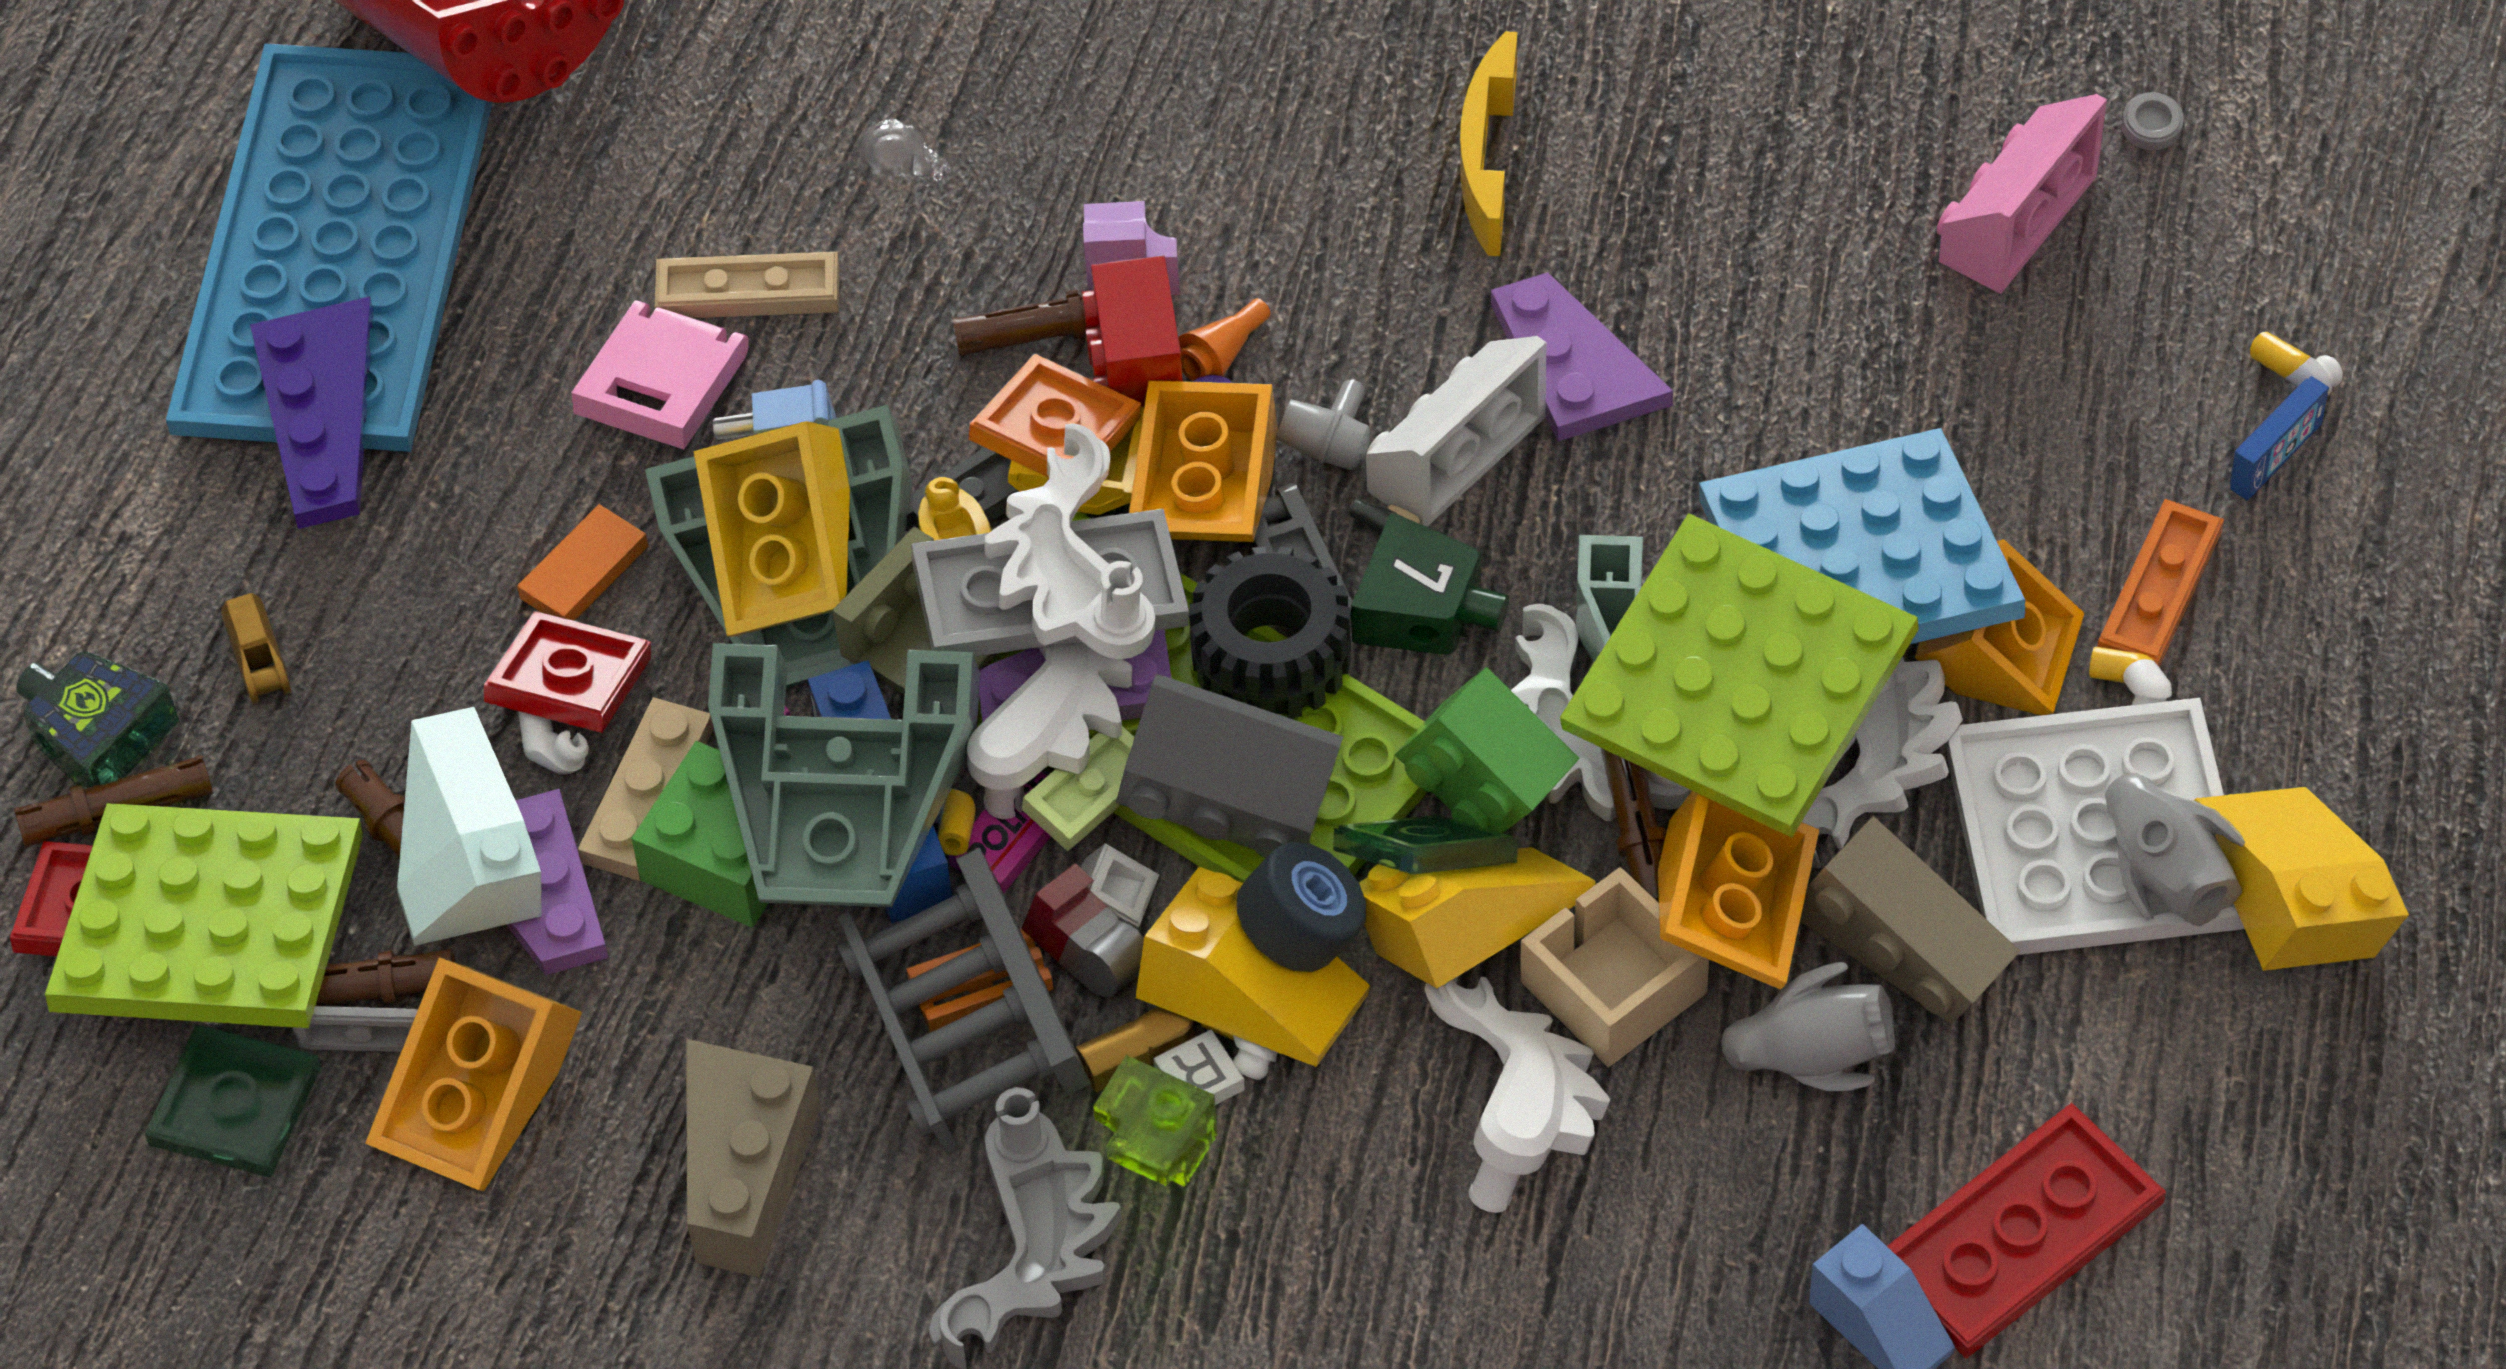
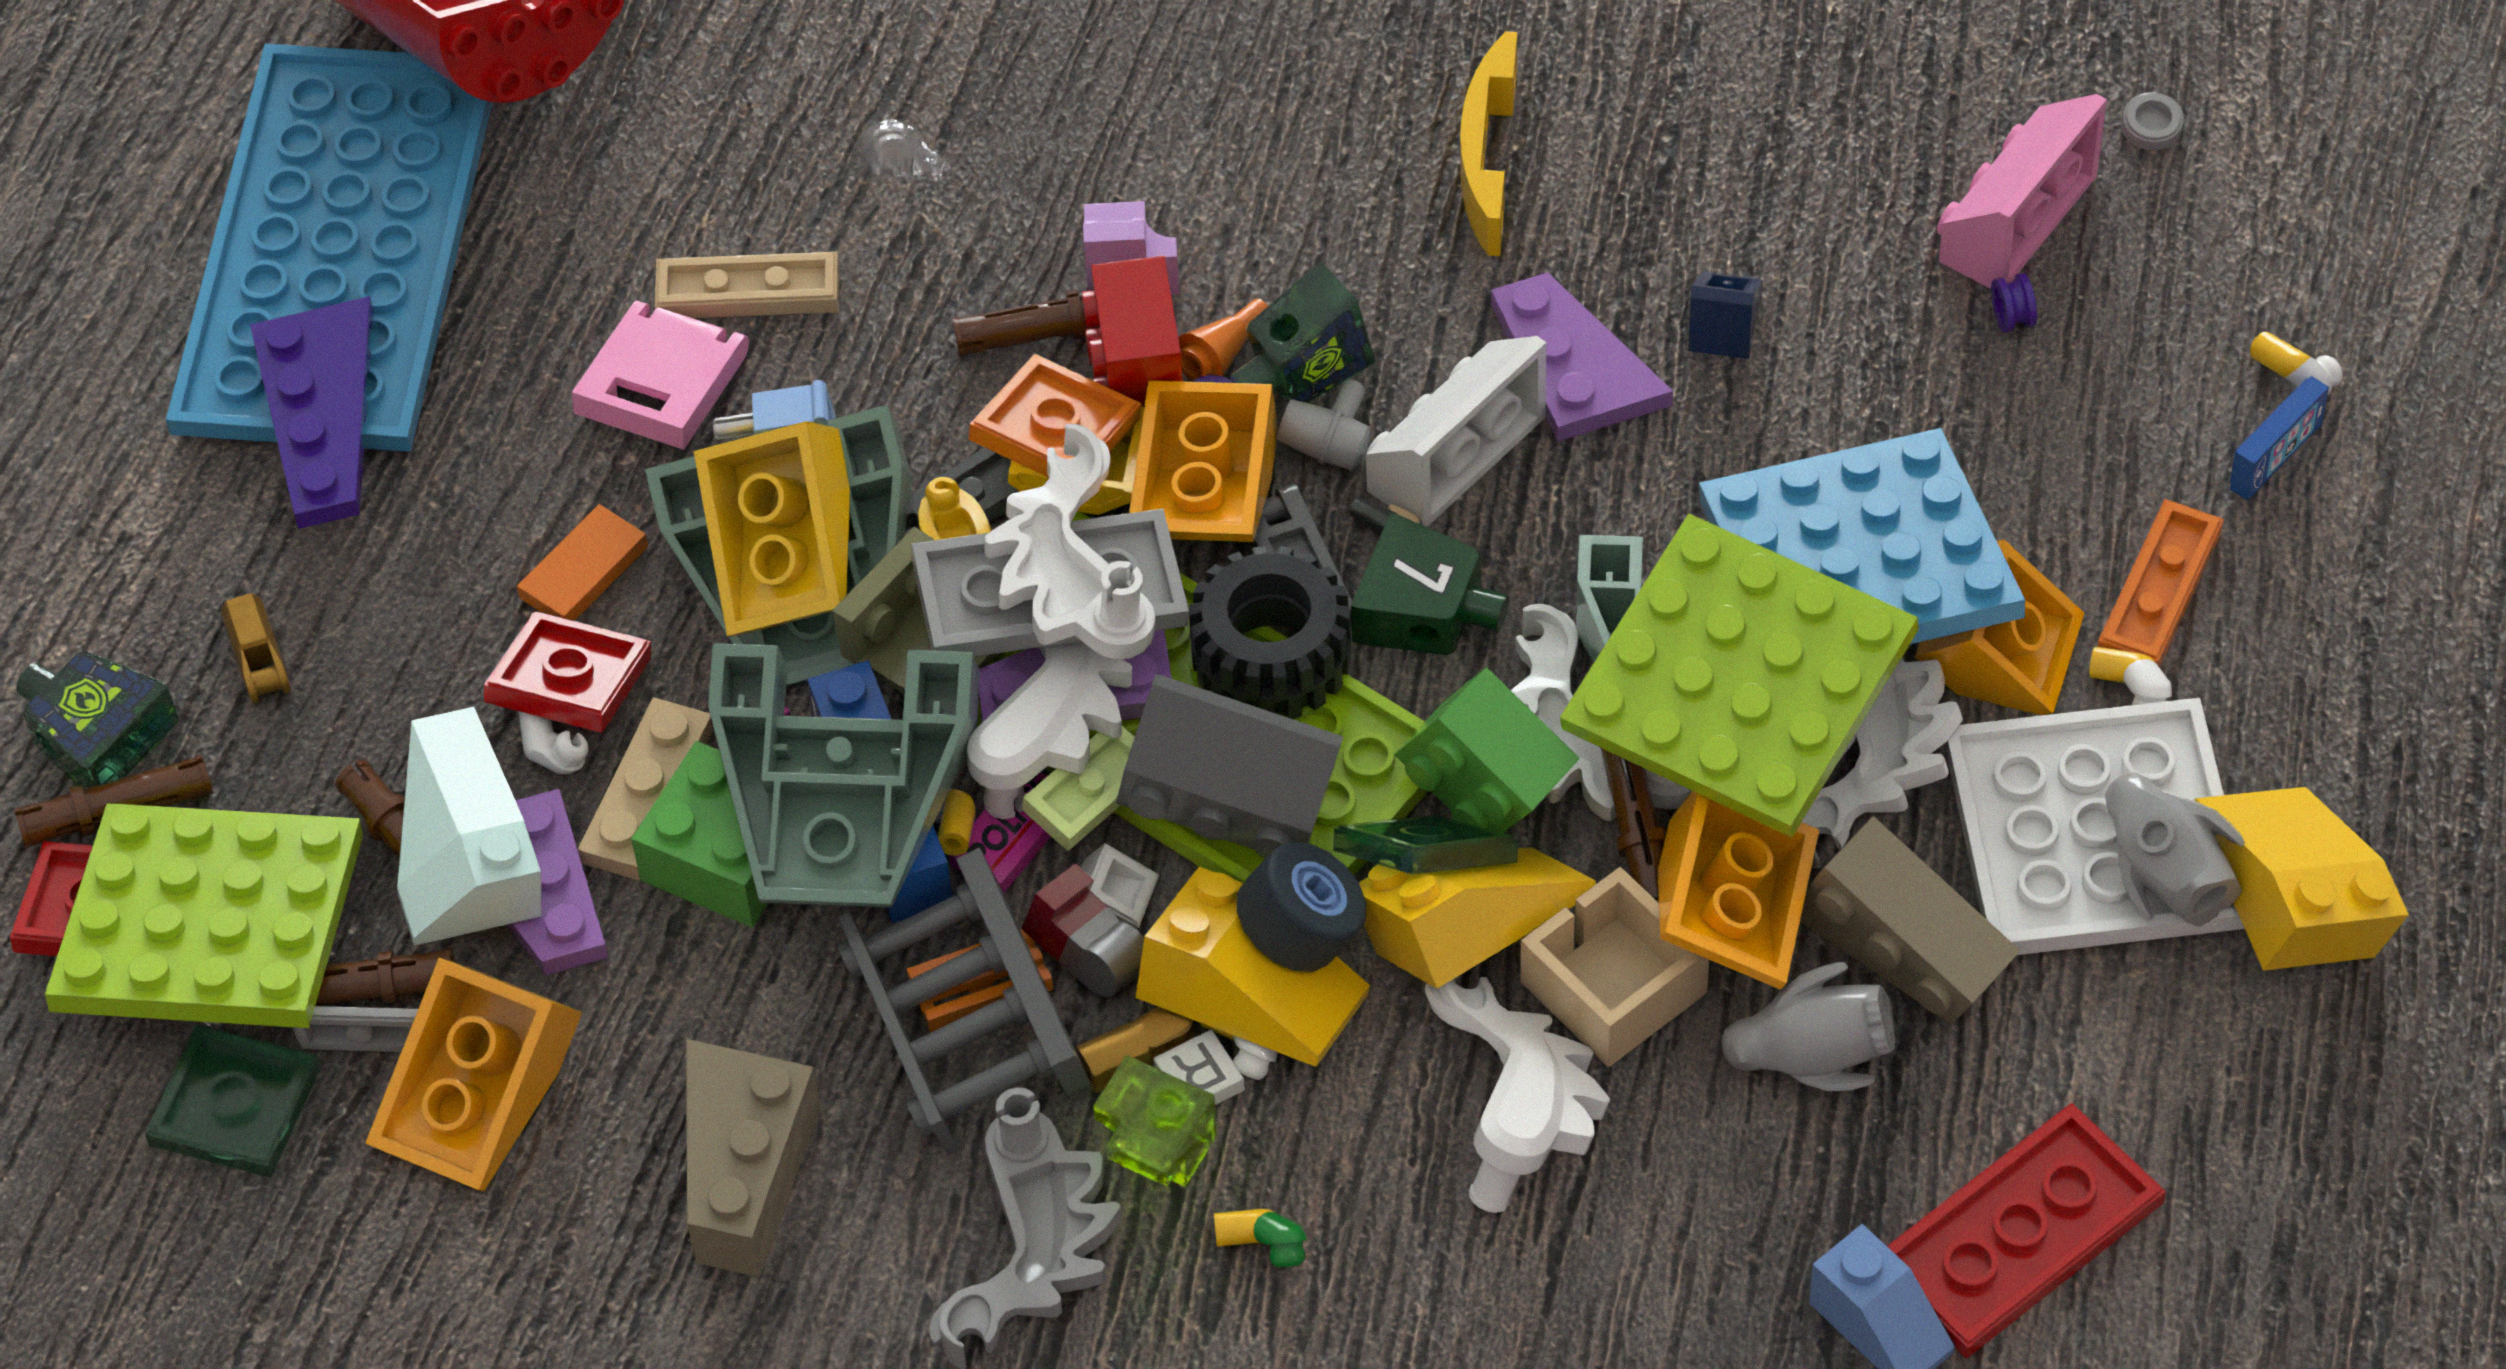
(1264, 1227): none -> arm
(1307, 339): none -> clear green torso
(1723, 314): none -> dark blue slope
(2014, 302): none -> dark purple bush

